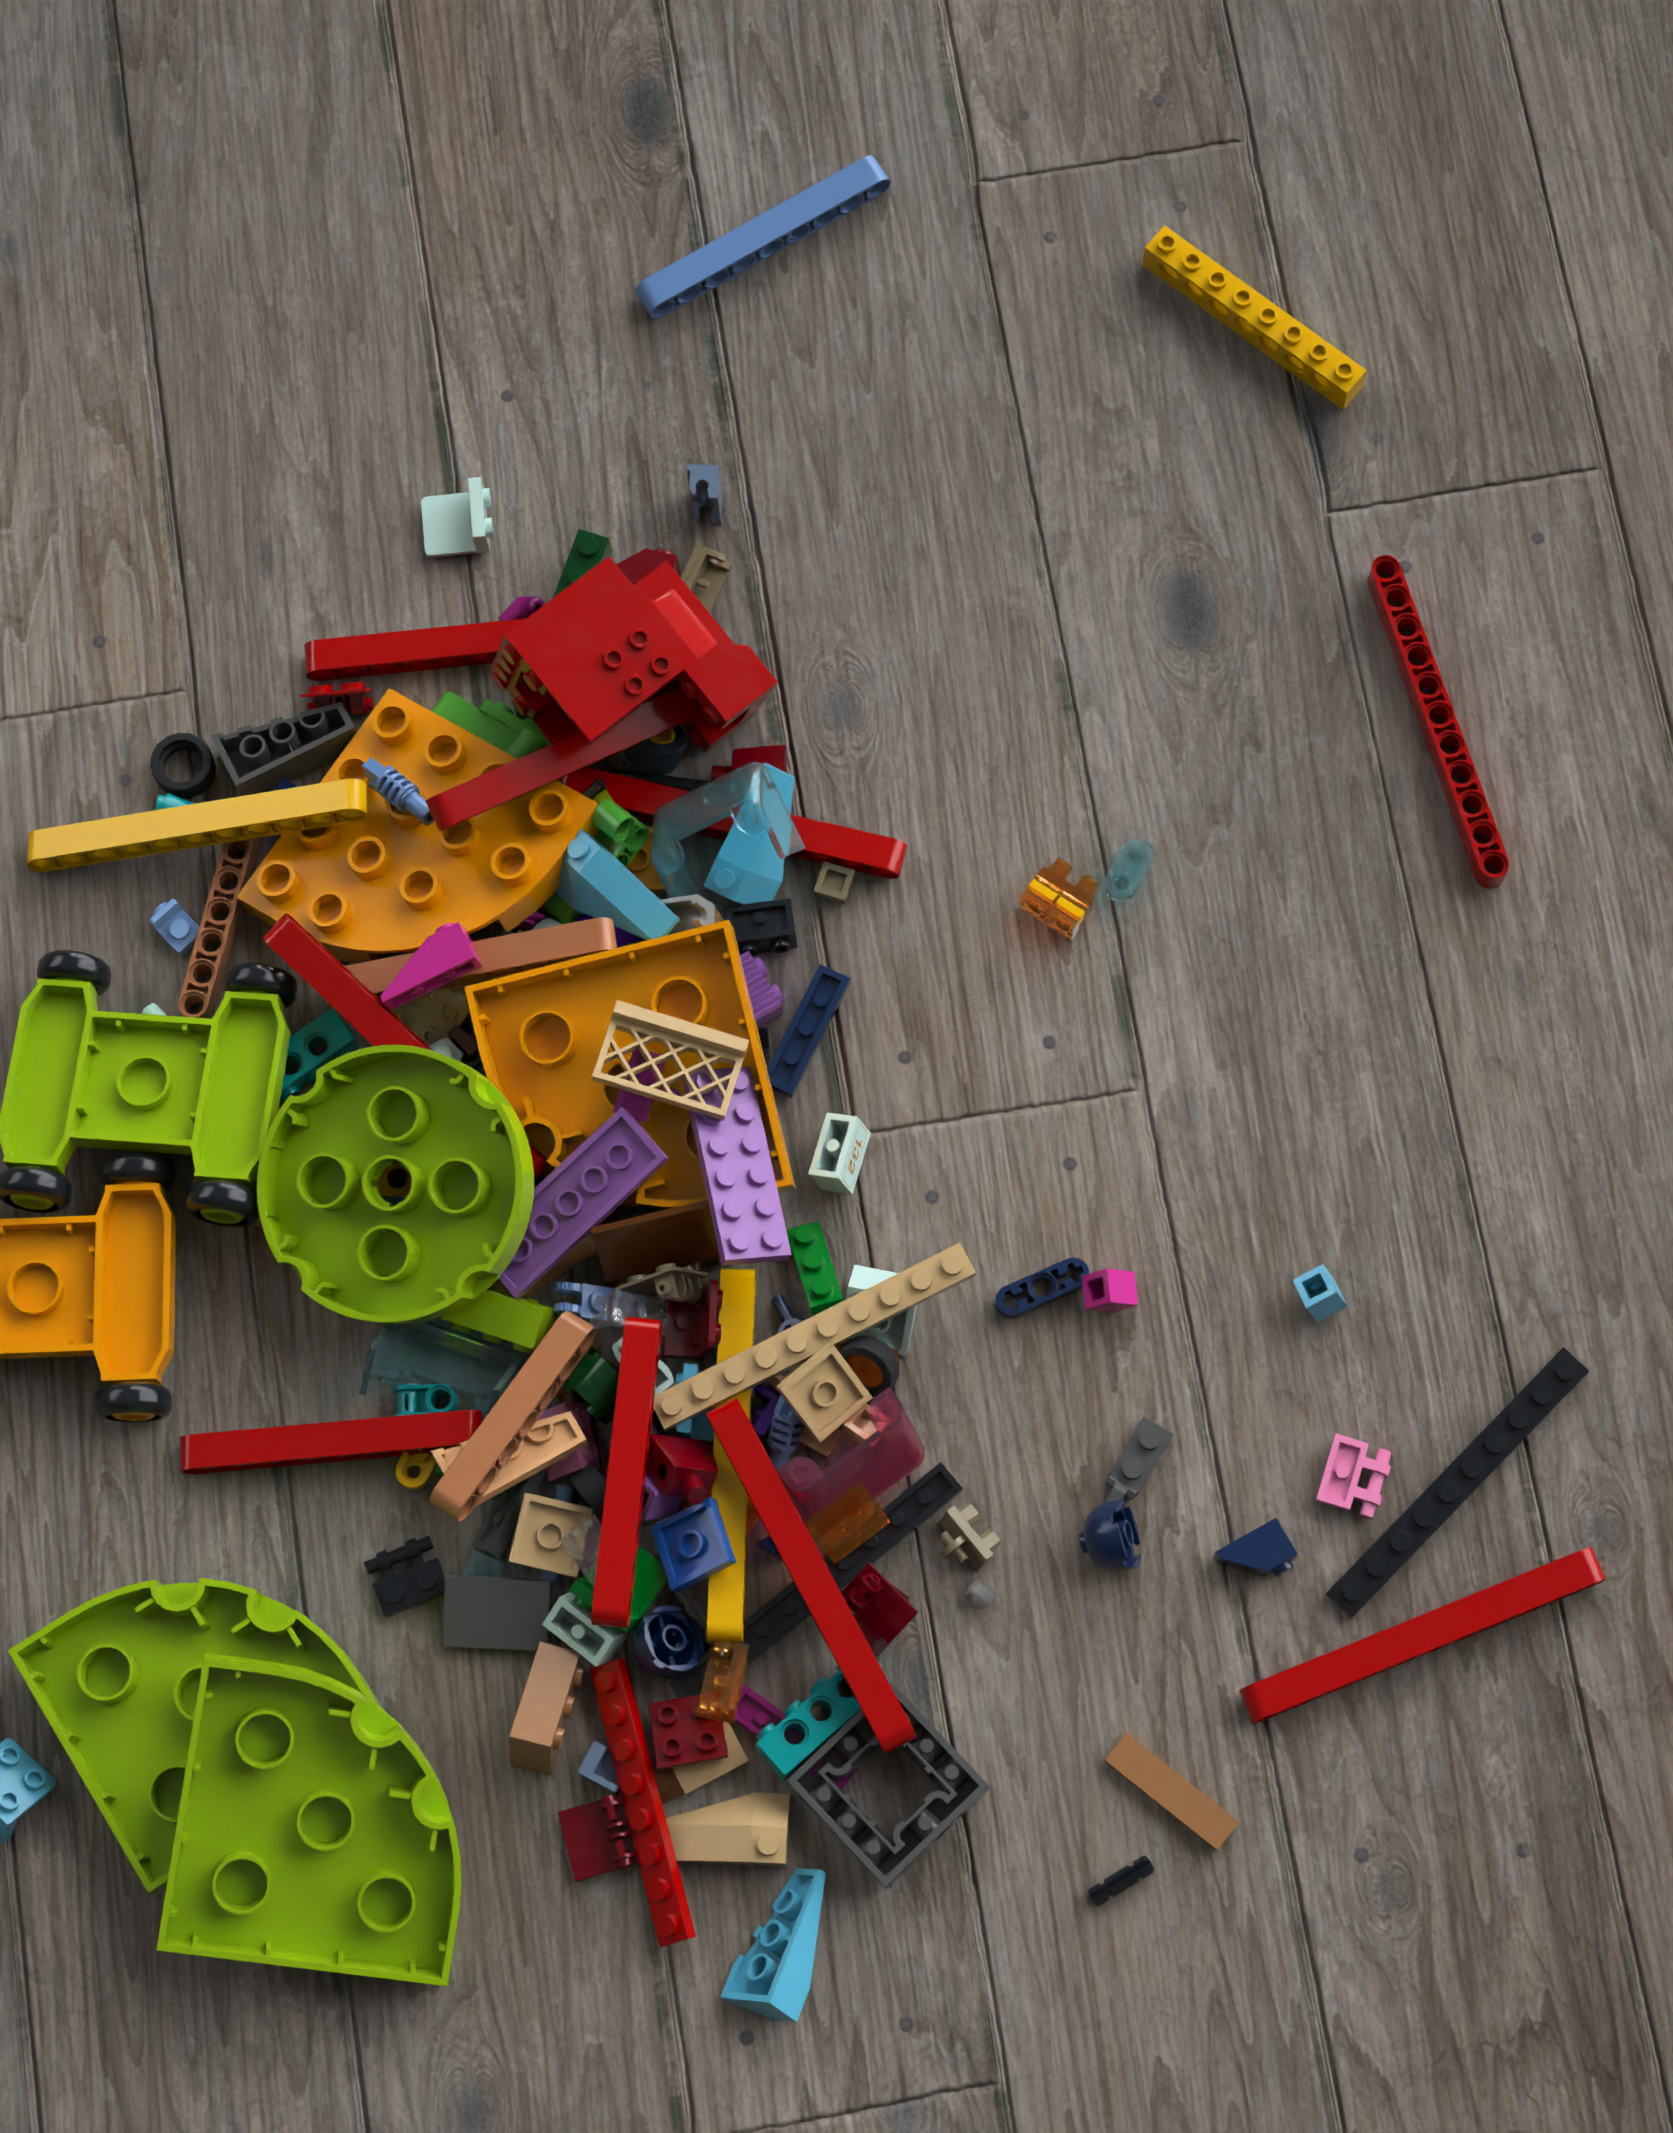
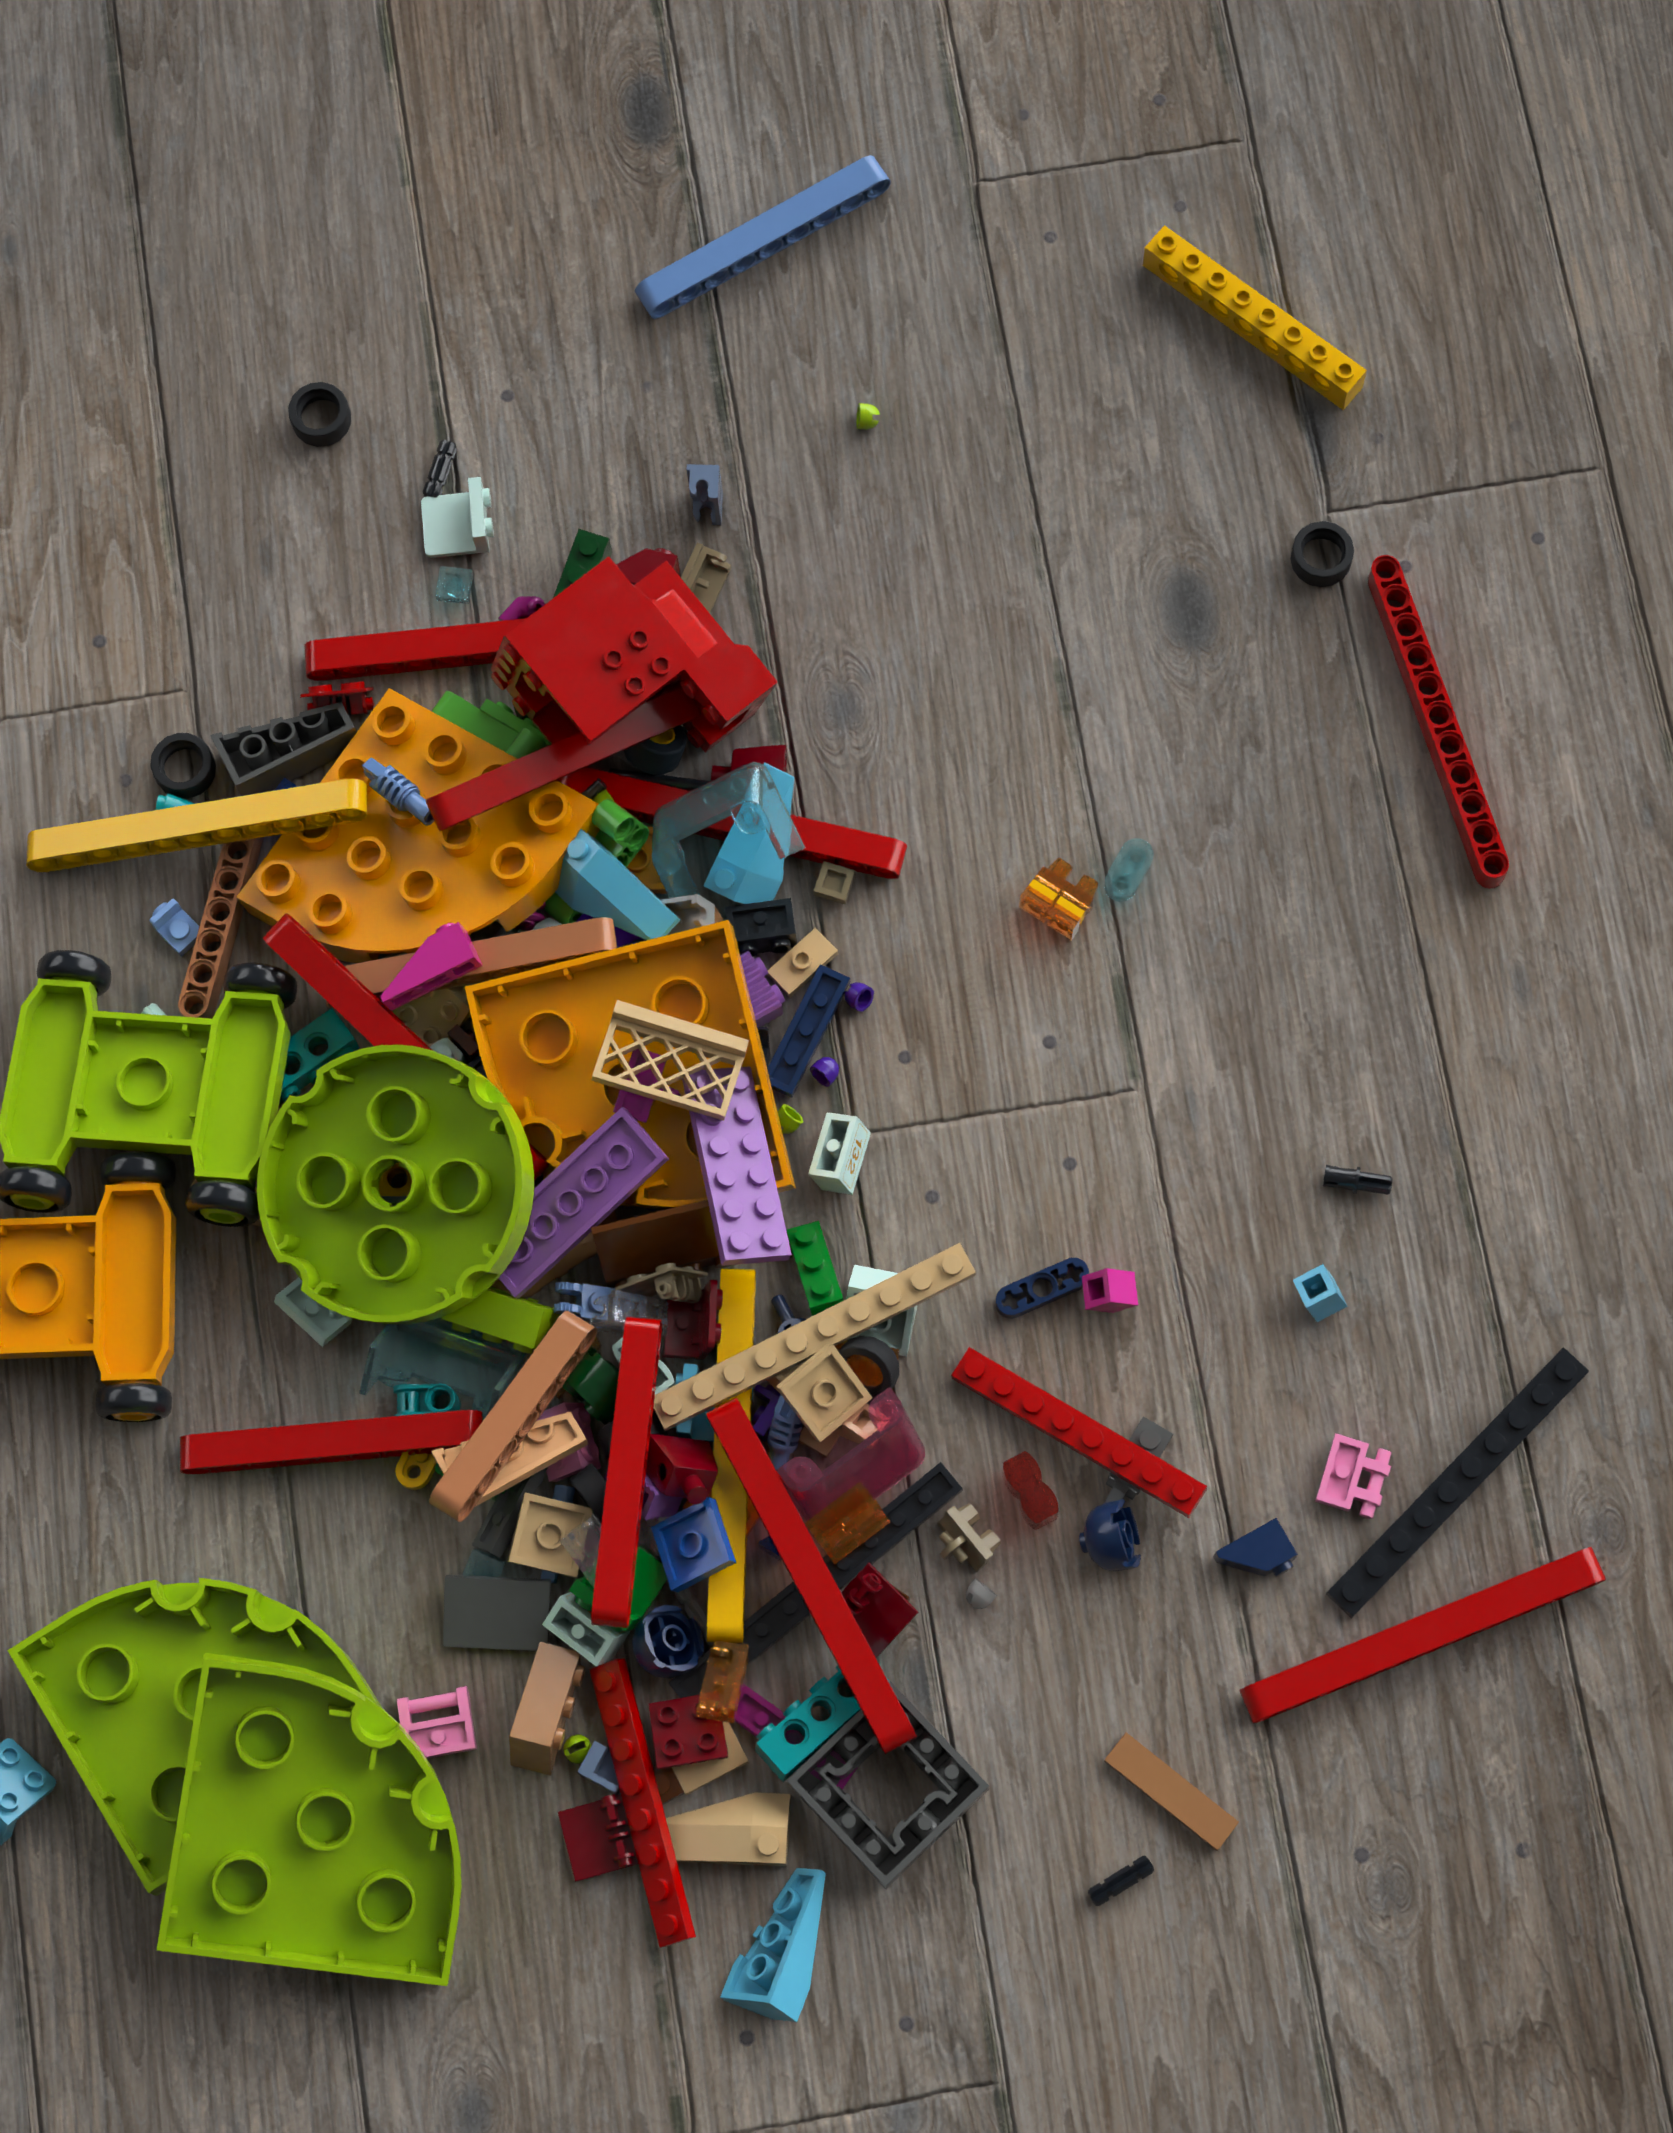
(309, 1315): none -> light aqua bracket
(315, 392): none -> black tyre
(410, 1586): black plate -> none
(440, 468): none -> black axle
(444, 1734): none -> bright pink plate
(454, 585): none -> clear light blue plate
(578, 1756): none -> lime hinge
(789, 1119): none -> lime hinge
(802, 962): none -> tan plate
(825, 1071): none -> dark purple hinge
(859, 996): none -> dark purple hinge
(864, 416): none -> lime hinge
(1025, 1483): none -> clear red brick
(1079, 1432): none -> red plate
(1326, 531): none -> black tyre
(1356, 1180): none -> black axle

